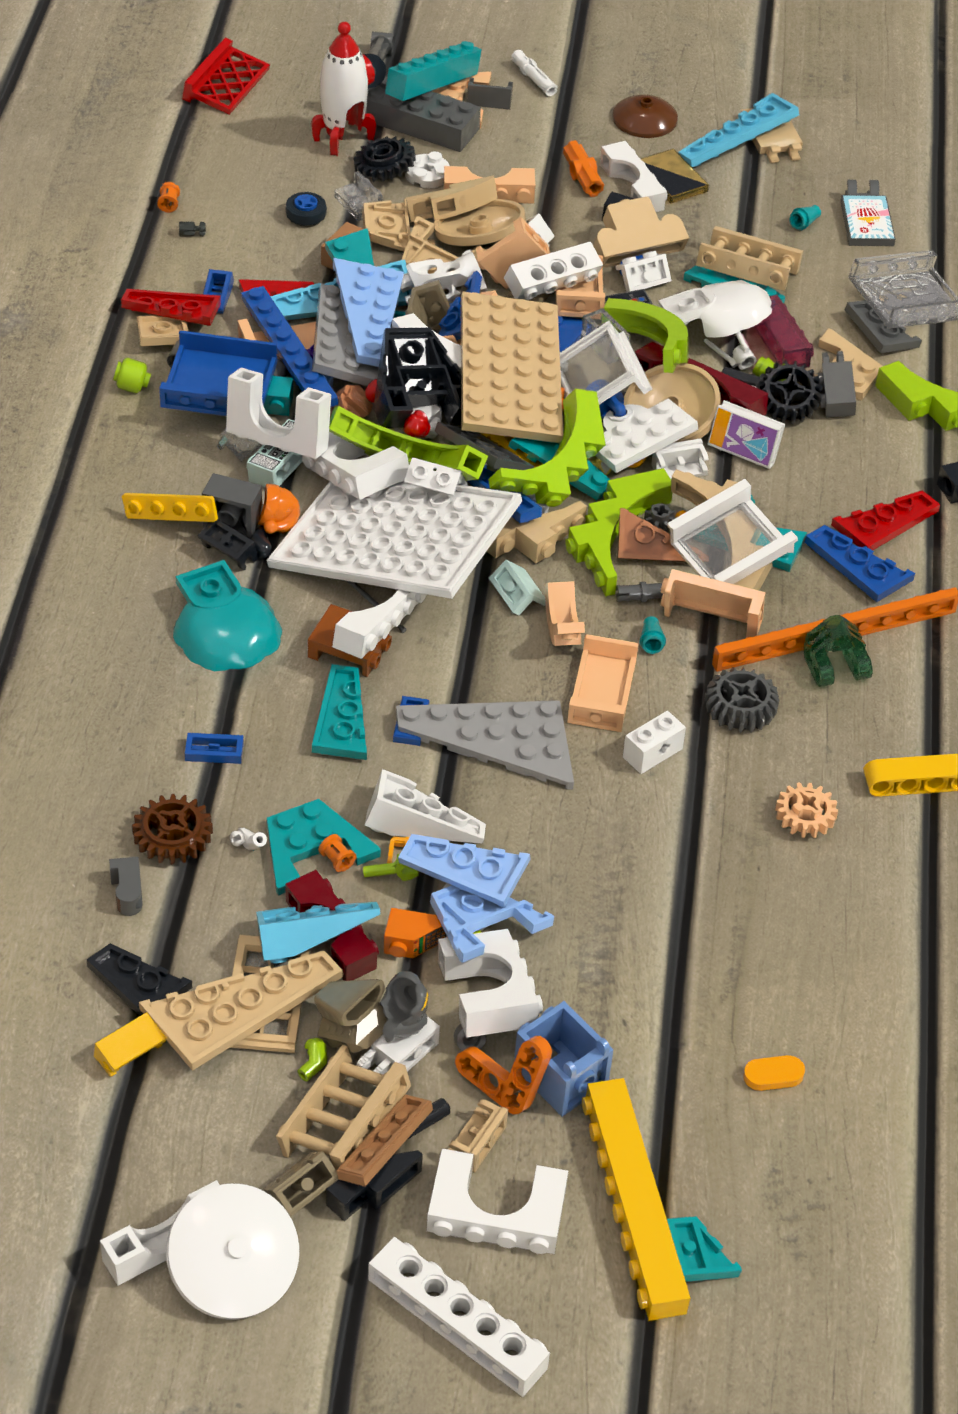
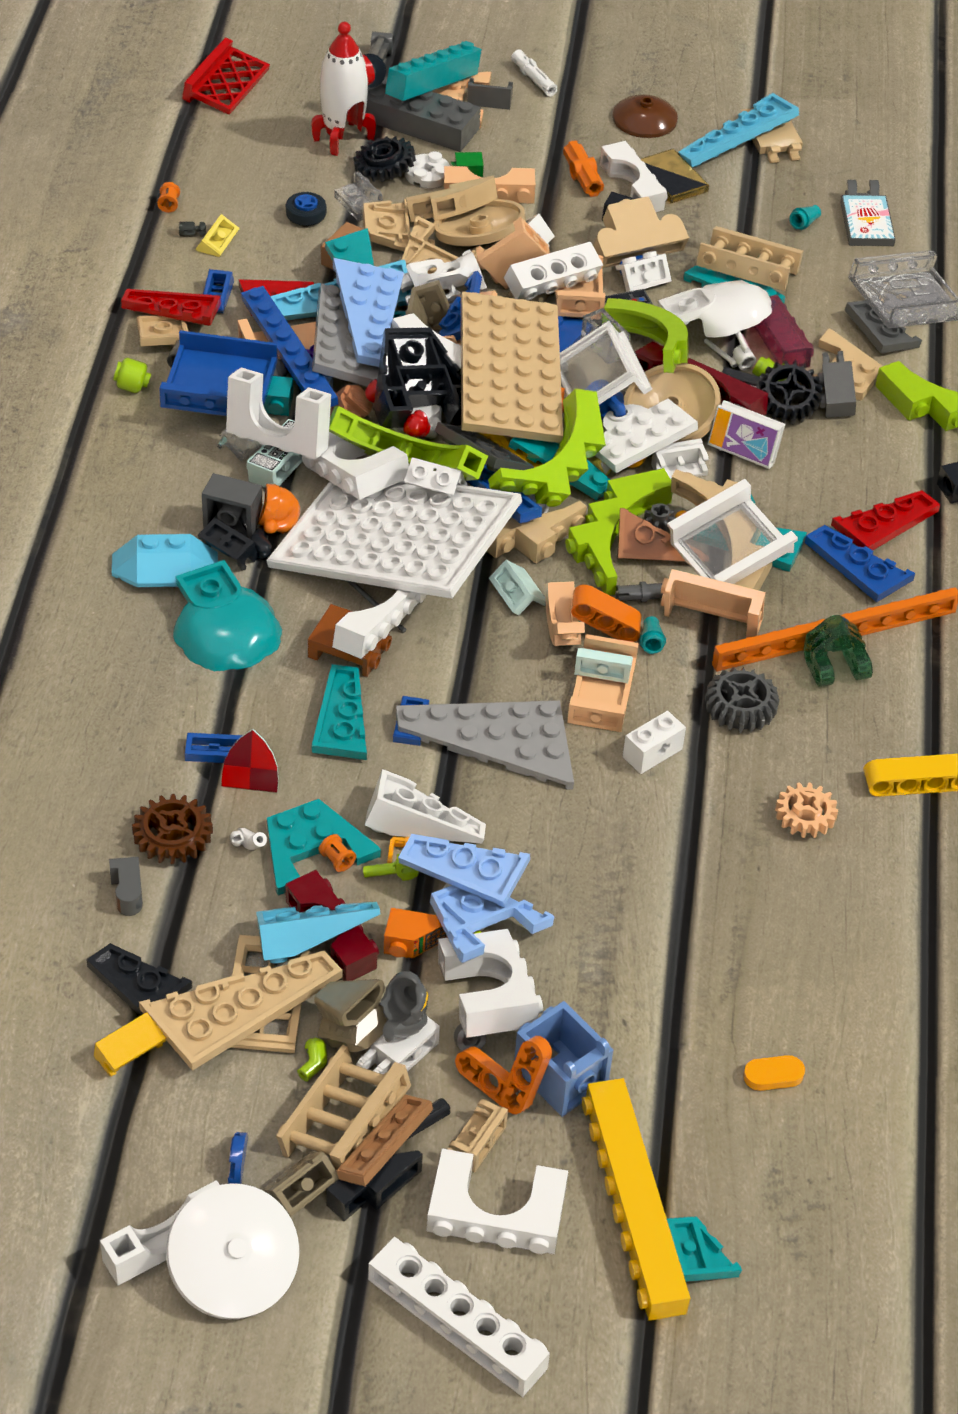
(158, 558): none -> medium azure wedge
(170, 507): yellow bracket -> none
(218, 237): none -> light yellow slope
(237, 1157): none -> blue tile
(250, 765): none -> shield
(471, 160): none -> green brick
(603, 665): none -> light aqua panel
(606, 613): none -> orange beam

